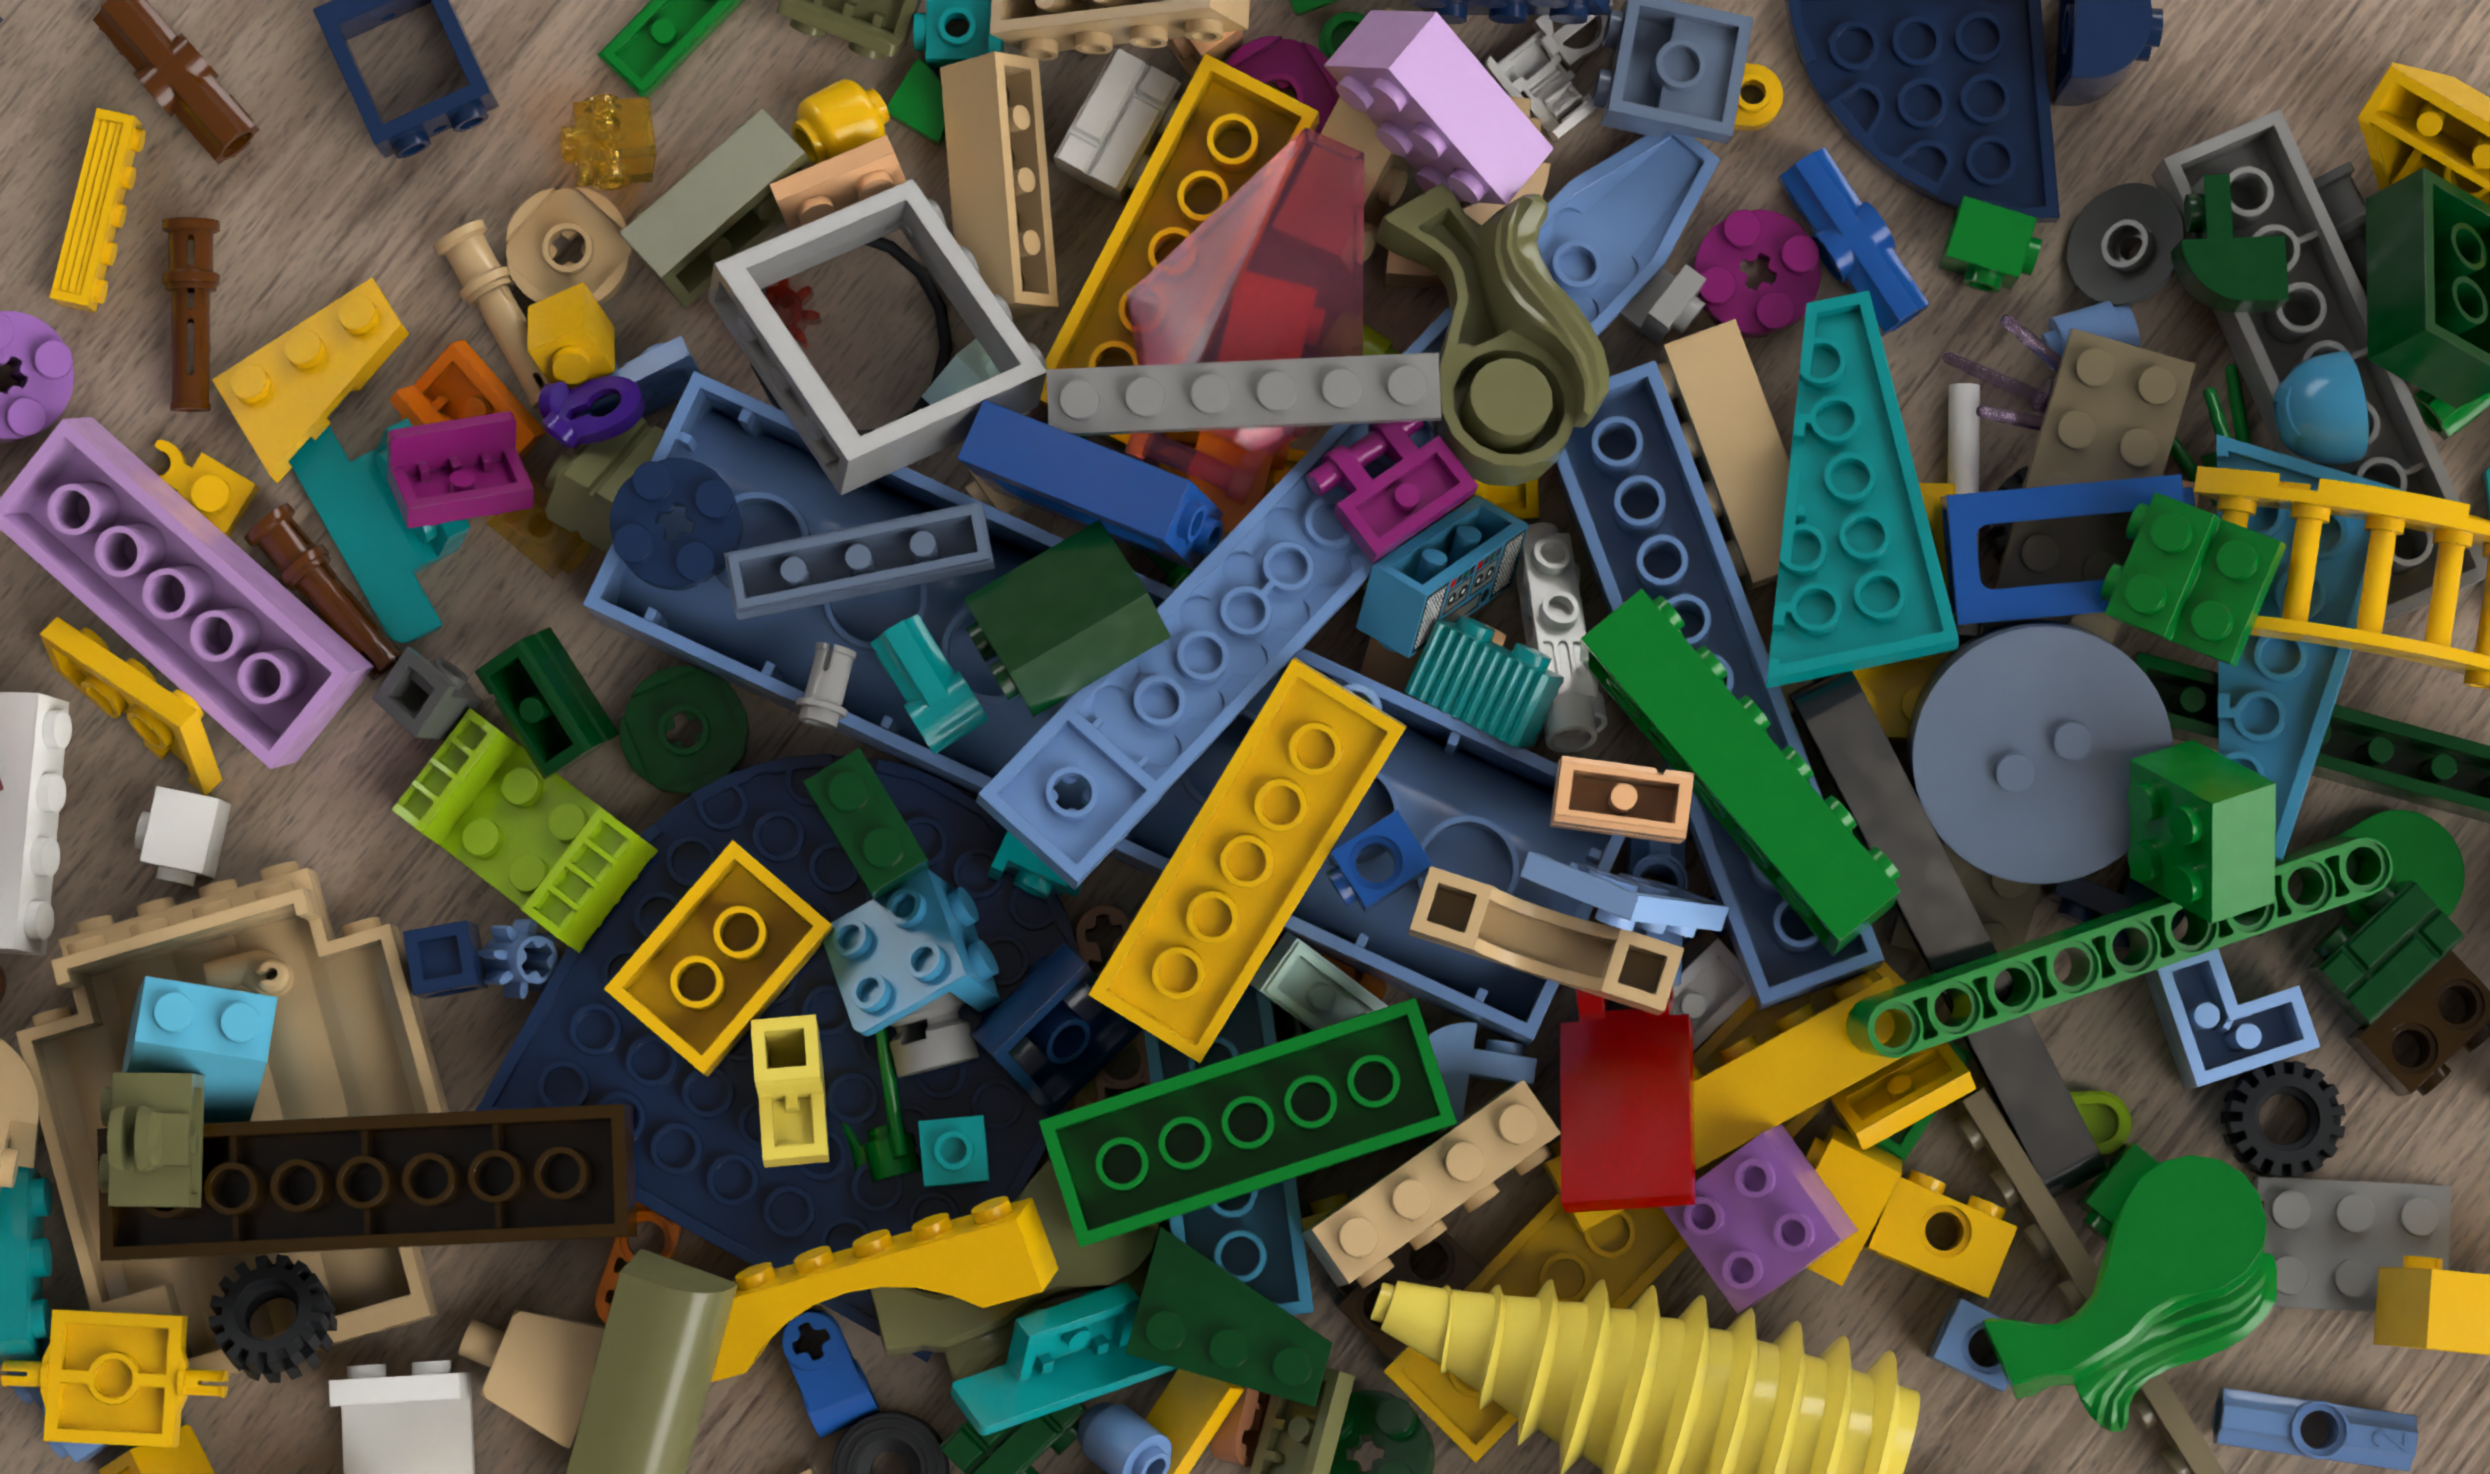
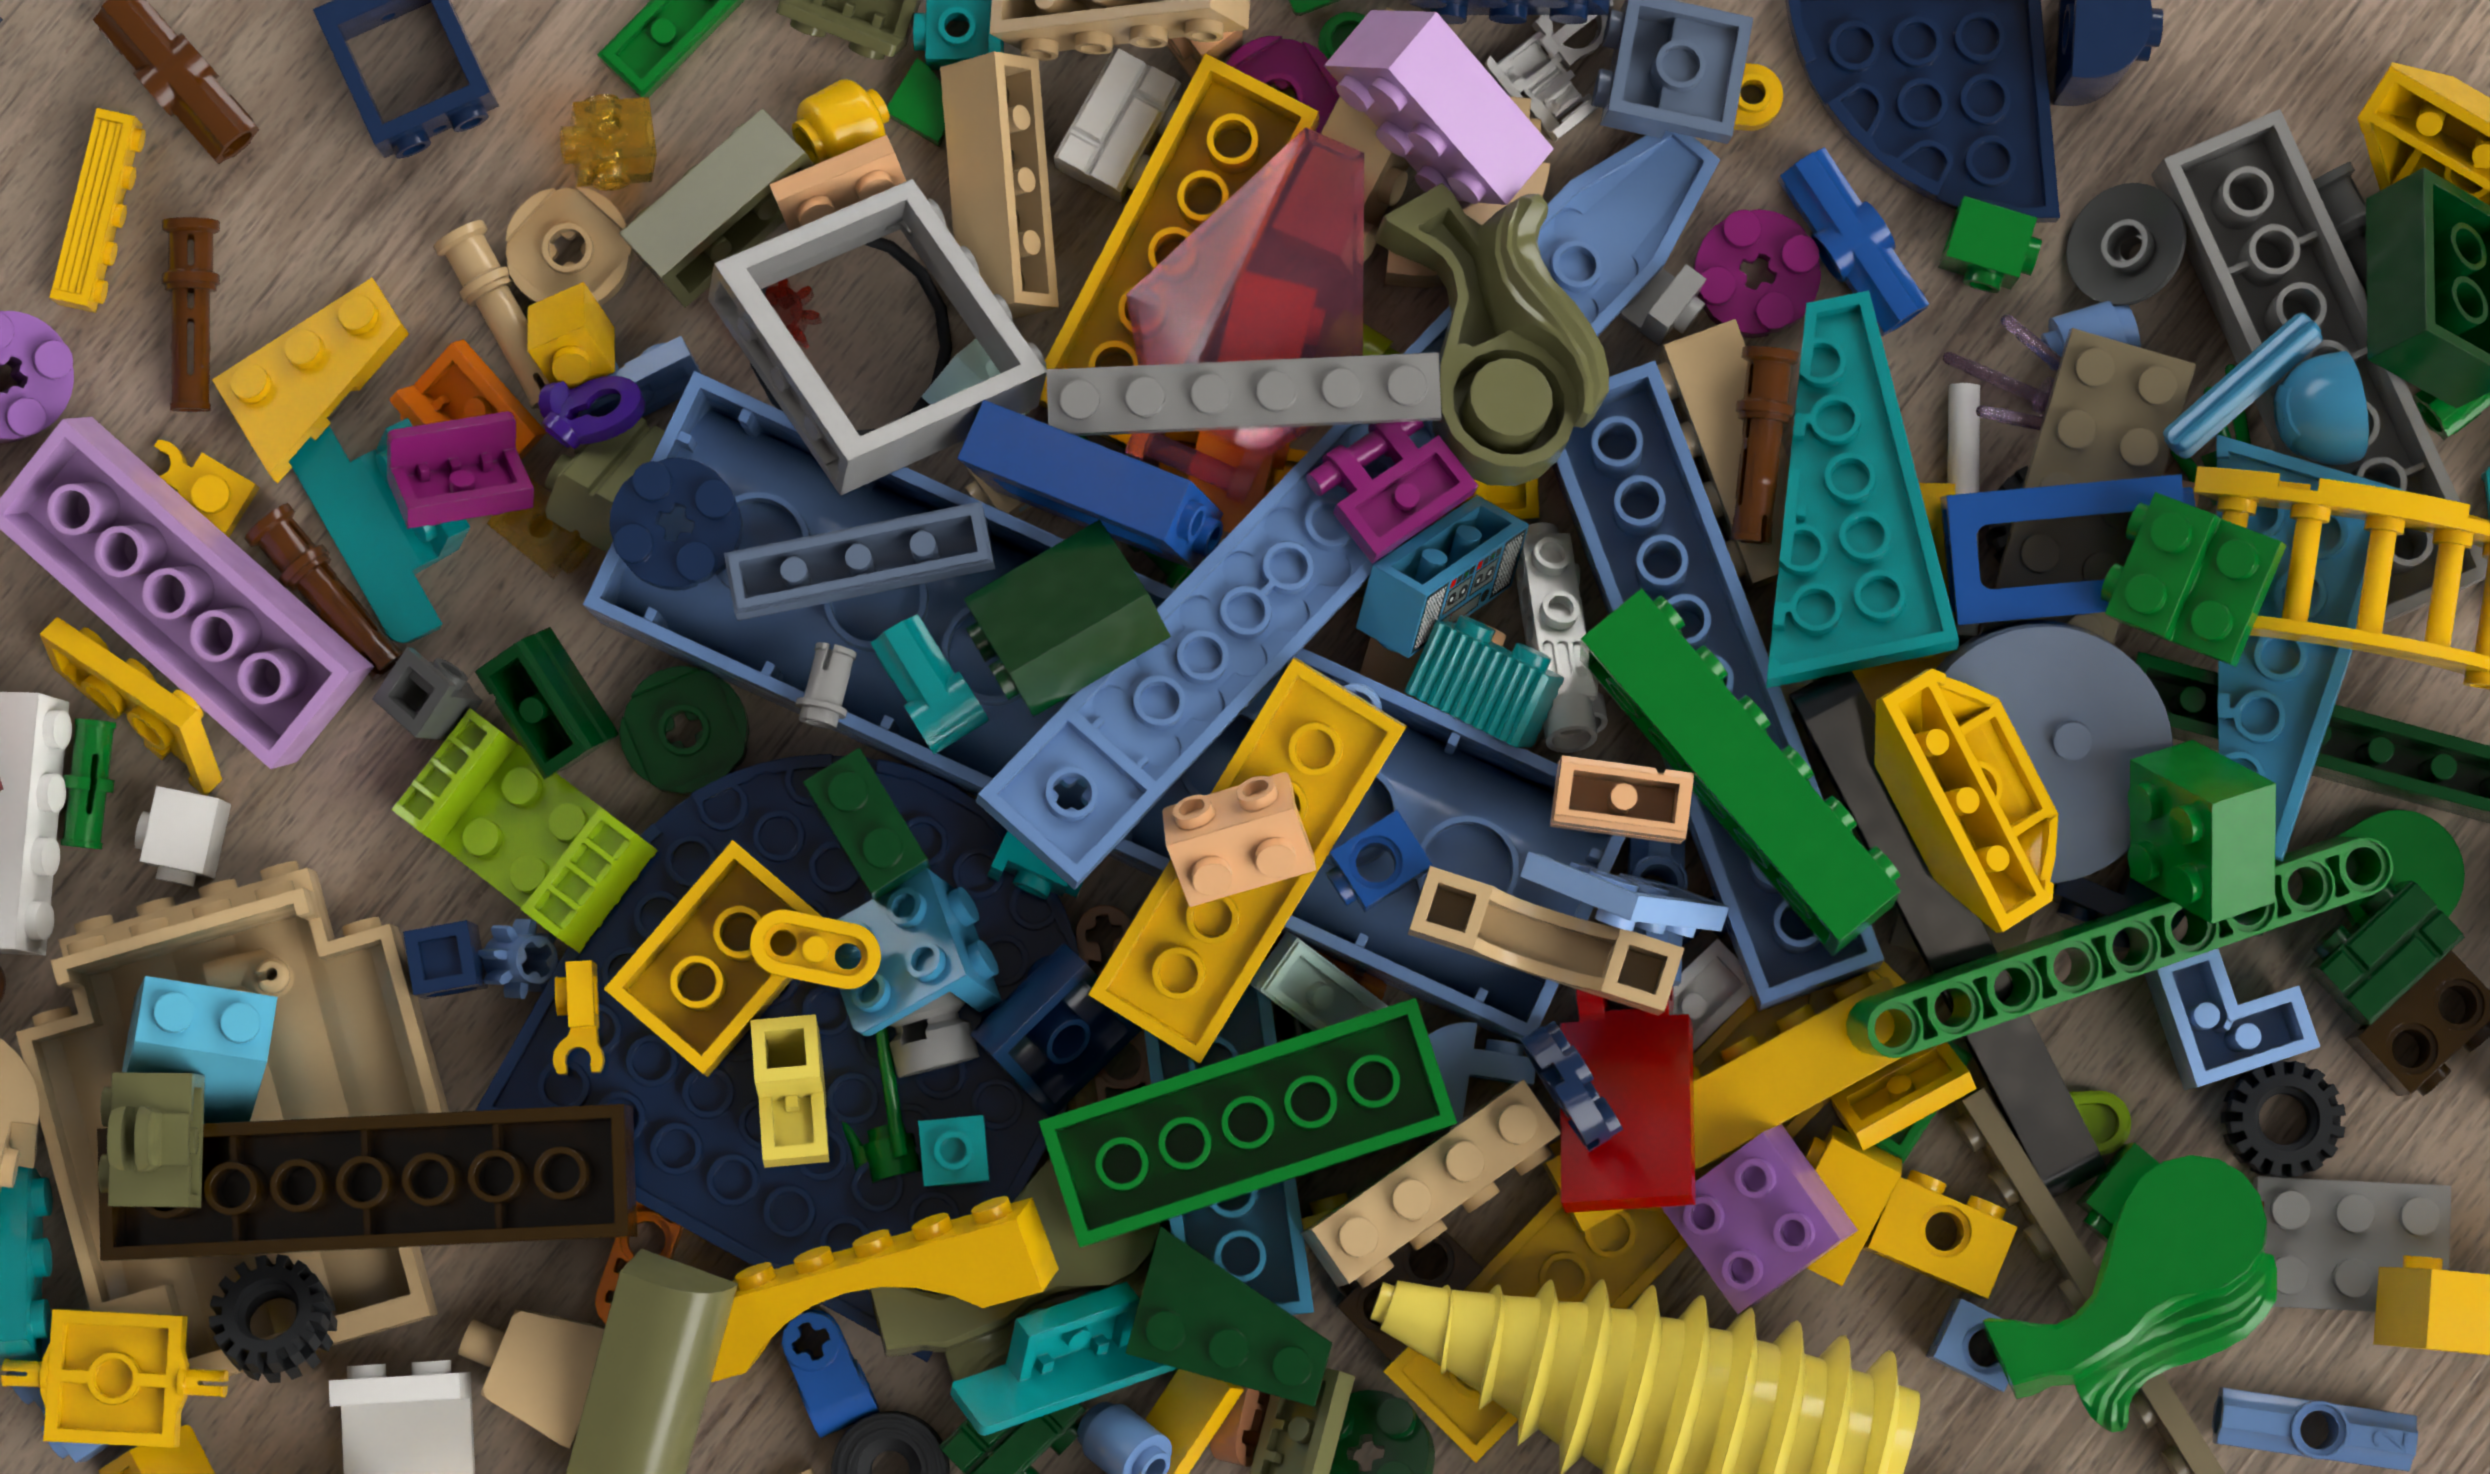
(88, 783): none -> green pin
(578, 999): none -> yellow plate
(815, 949): none -> yellow plate
(1237, 839): none -> light nougat bracket
(1570, 1085): none -> dark blue plate
(1763, 415): none -> reddish brown pin
(1968, 796): none -> yellow wedge
(2226, 269): dark green brick -> none
(2242, 385): none -> dark azure axle

